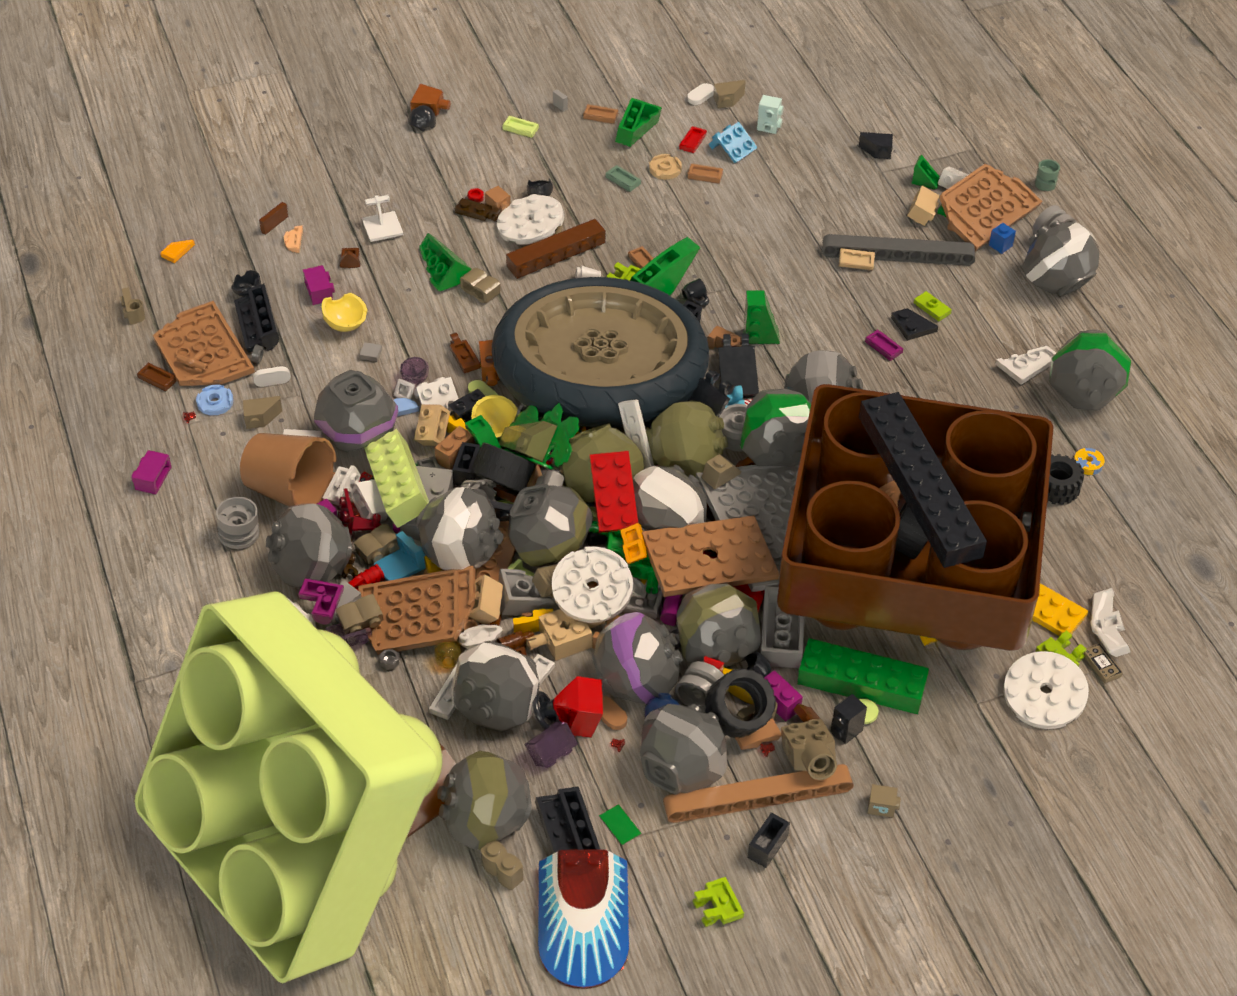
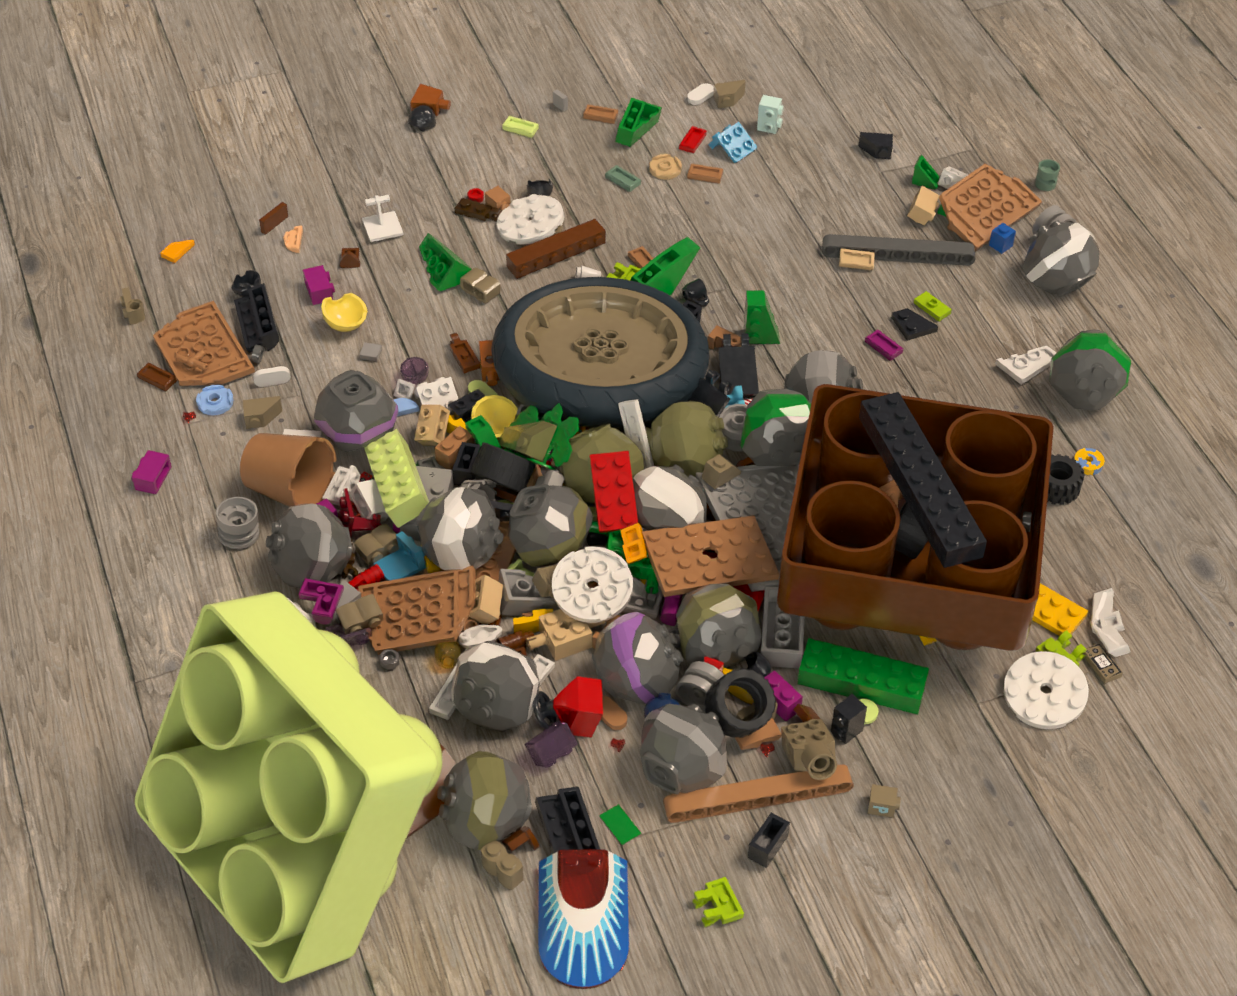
(519, 837): none -> reddish brown tile

